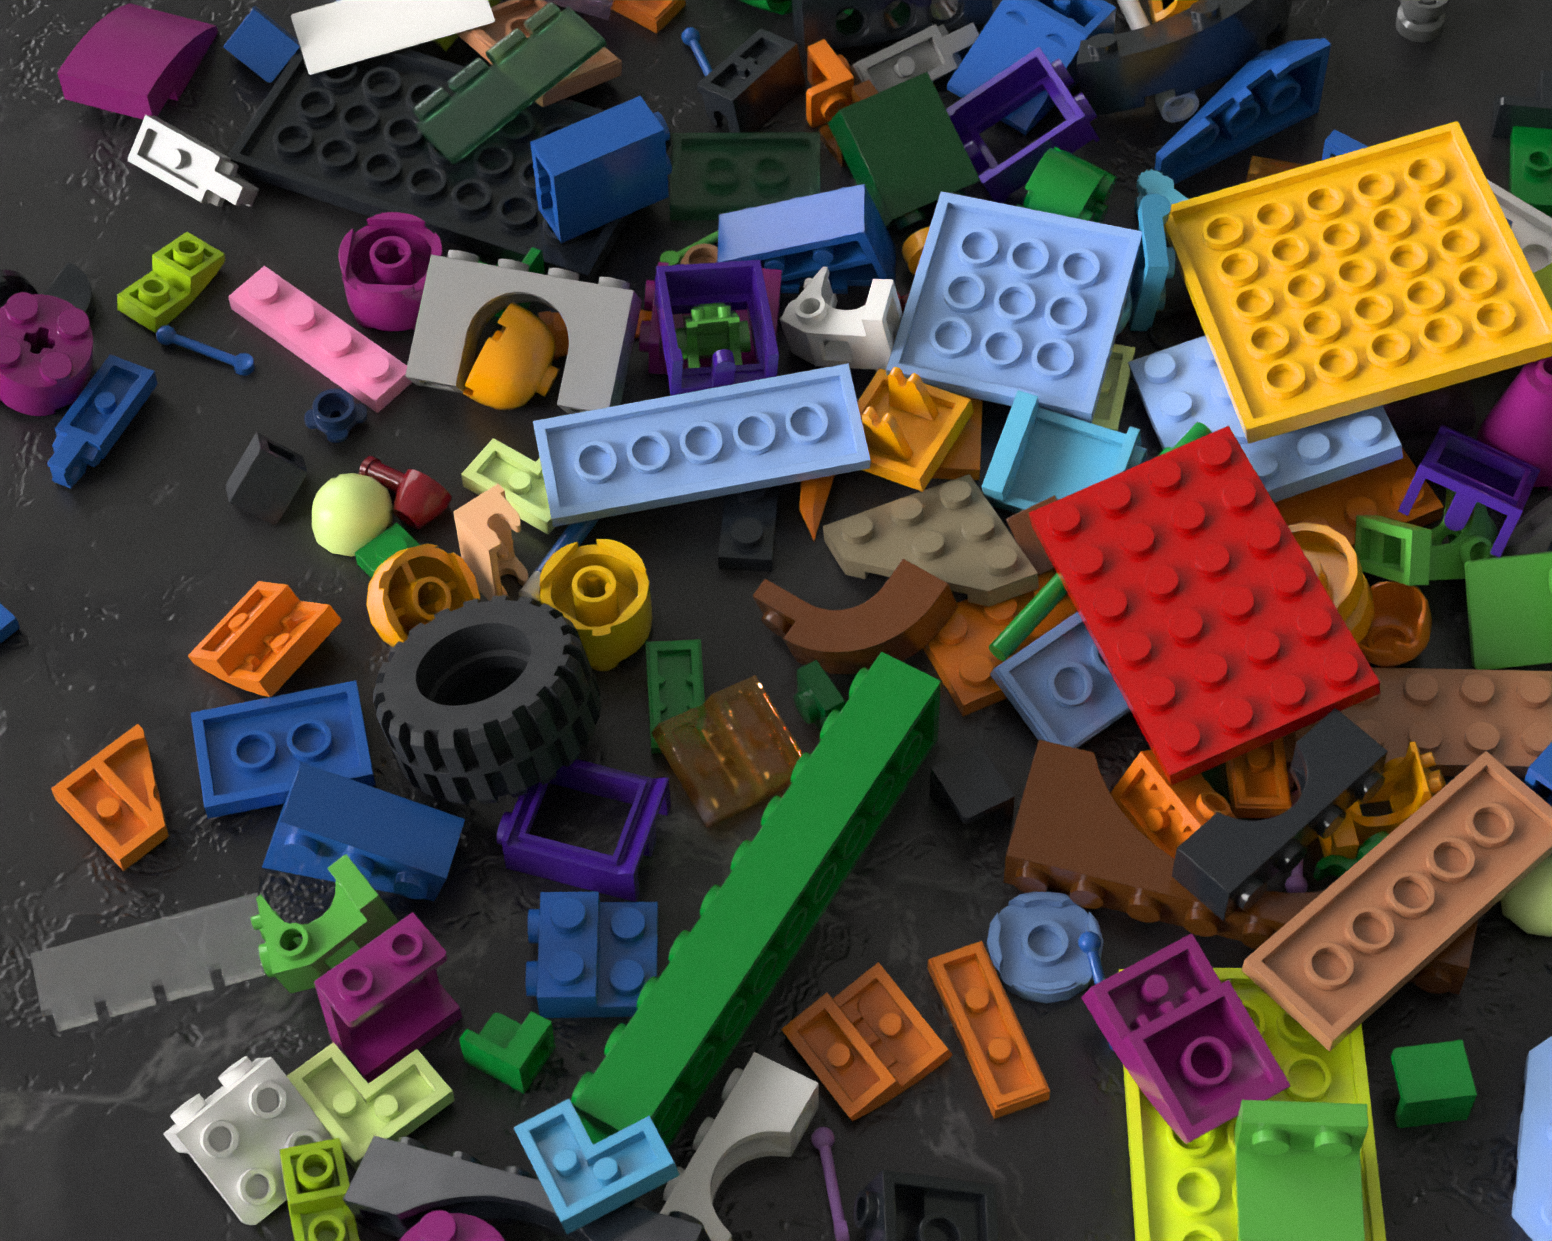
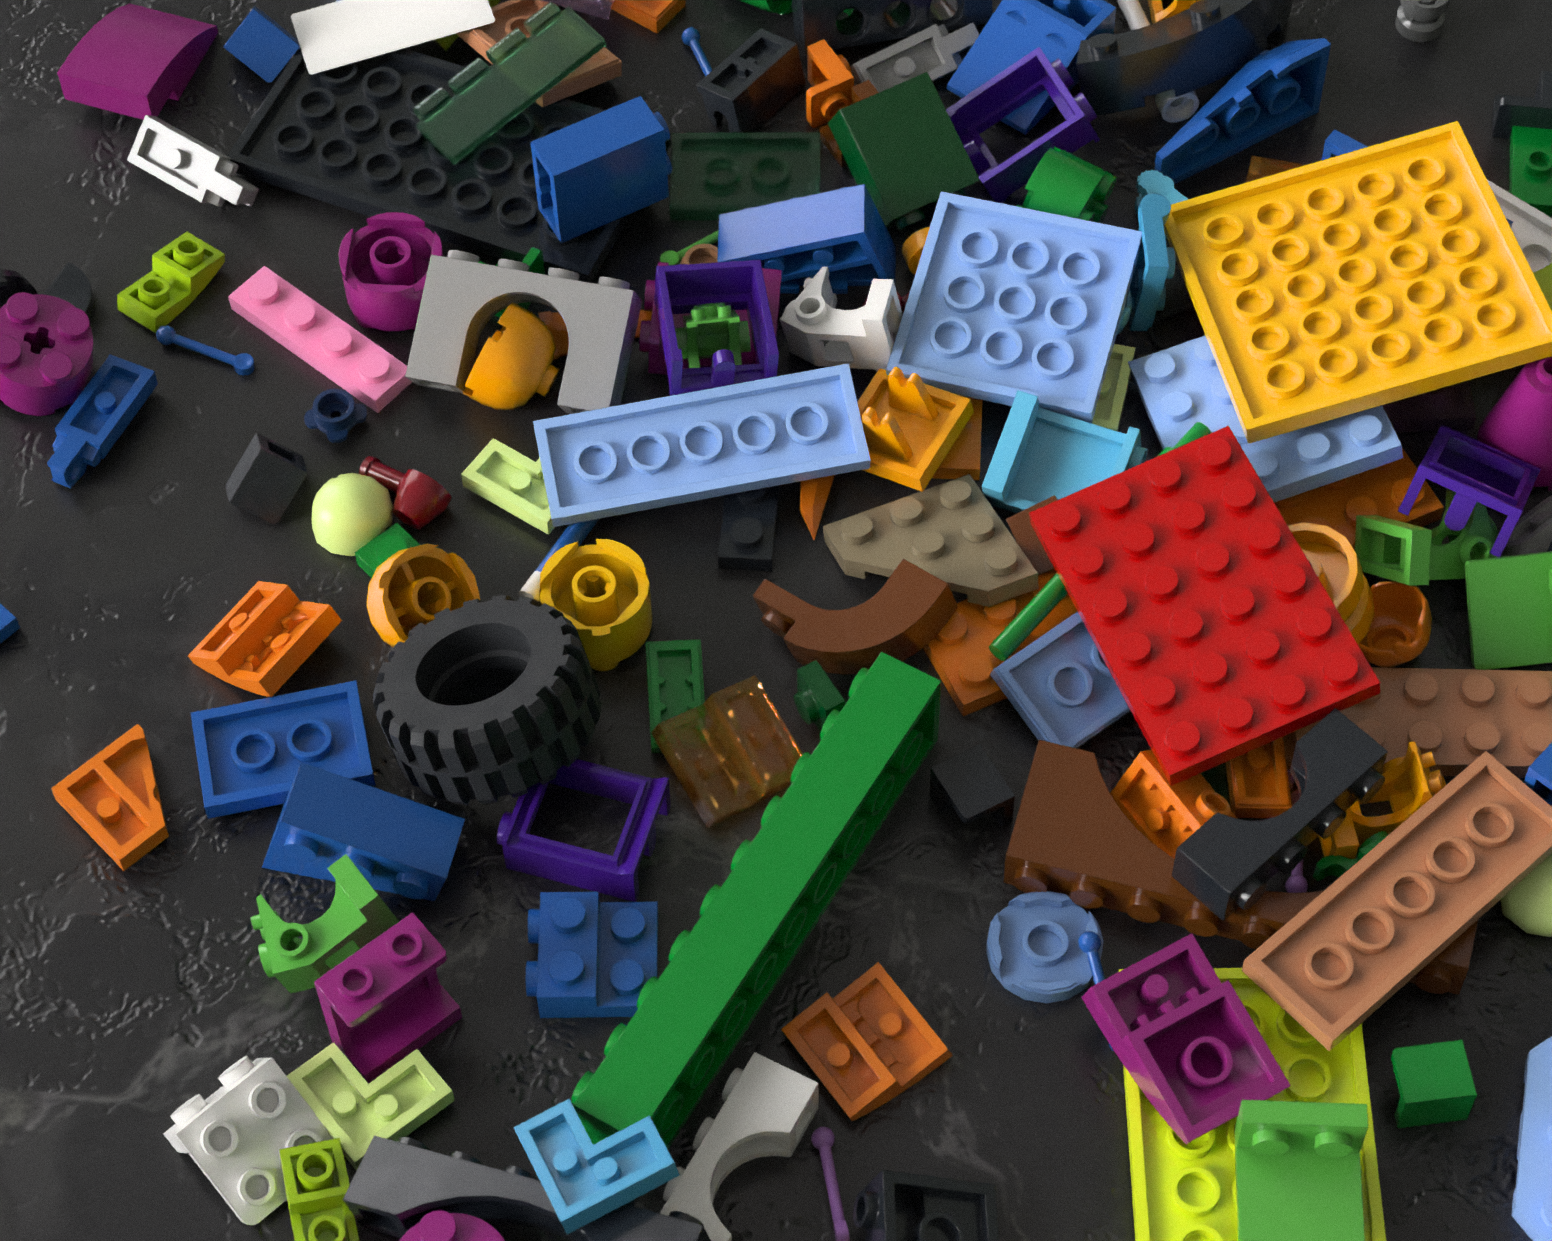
(134, 959): clear windscreen -> none
(487, 540): light nougat hinge -> none
(510, 1049): green panel -> none
(988, 1029): orange tile -> none

